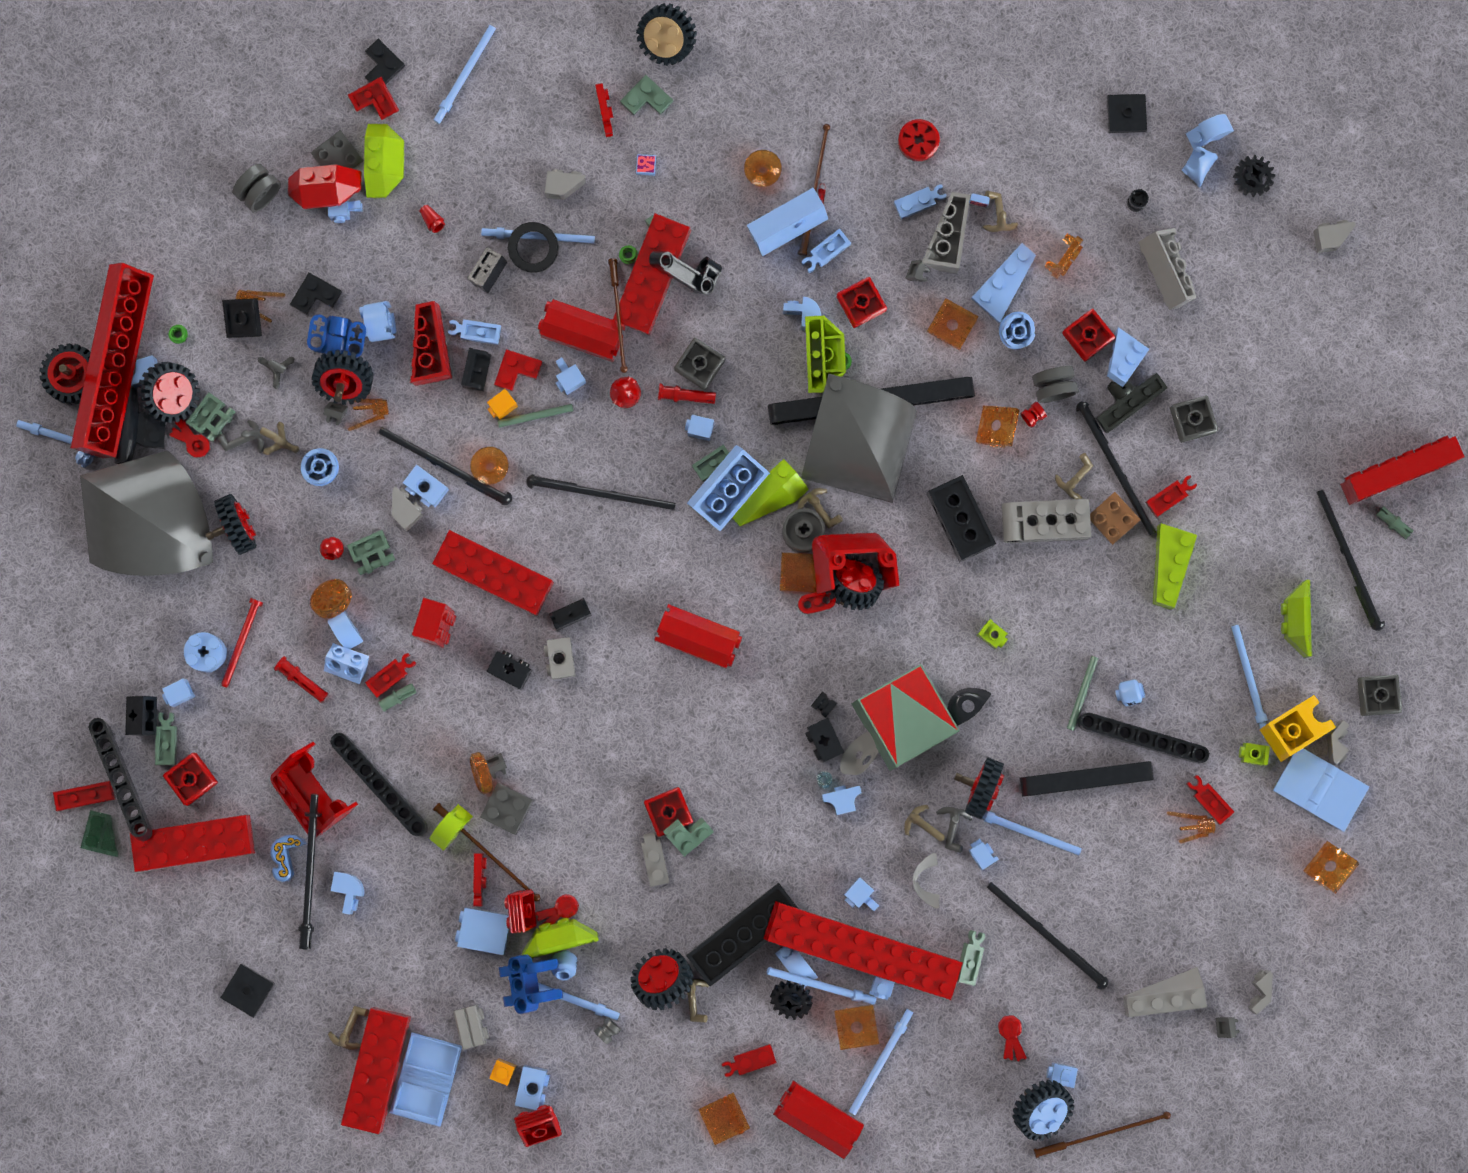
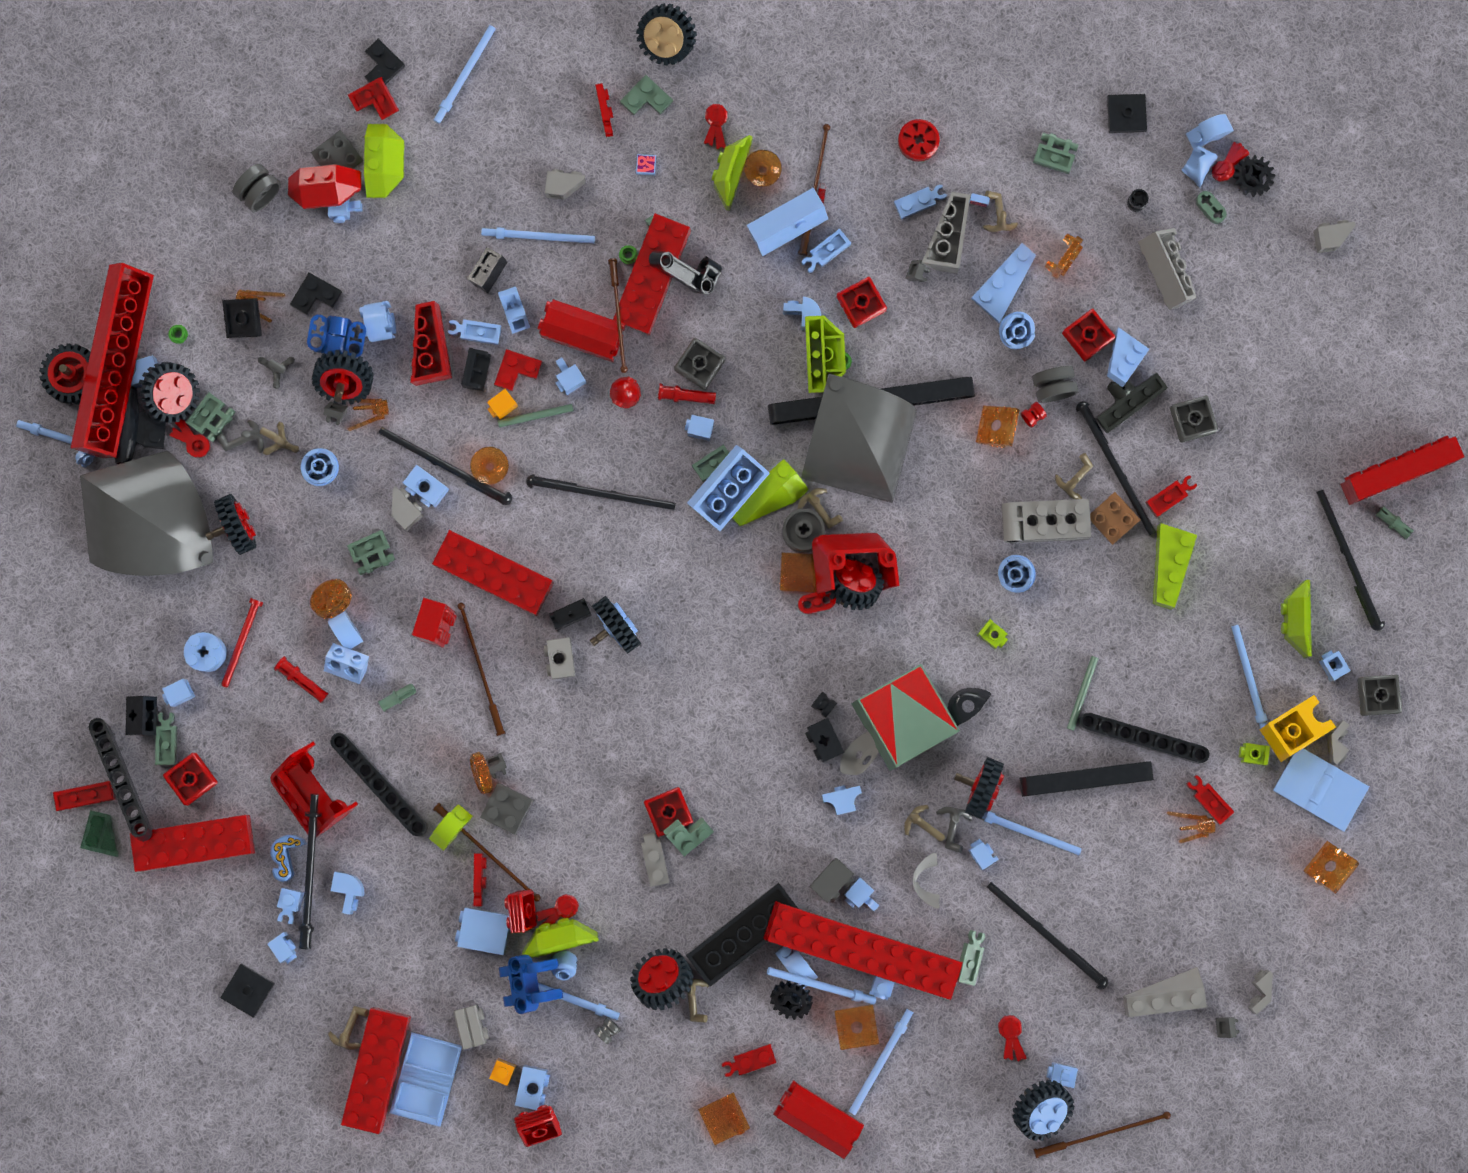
(283, 948): none -> light blue brick
(290, 901): none -> light blue brick
(331, 548): red piece -> none
(389, 676): red plate -> none
(432, 219): red cone -> none
(492, 707): none -> reddish brown piece
(504, 659): black brick -> none
(513, 246): black tyre -> none
(514, 310): none -> light blue brick
(615, 625): none -> black wheel
(698, 637): red brick -> none
(716, 116): none -> red piece
(730, 169): none -> lime wedge
(828, 779): clear light blue hinge -> none
(832, 880): none -> dark grey brick
(952, 311): clear orange piece -> none
(966, 506): black brick -> none
(1016, 573): none -> light blue cone
(1055, 158): none -> sand green plate
(1130, 692): light blue head -> none
(1207, 210): none -> sand green beam
(1225, 169): none -> red piece
(1340, 668): none -> light blue brick

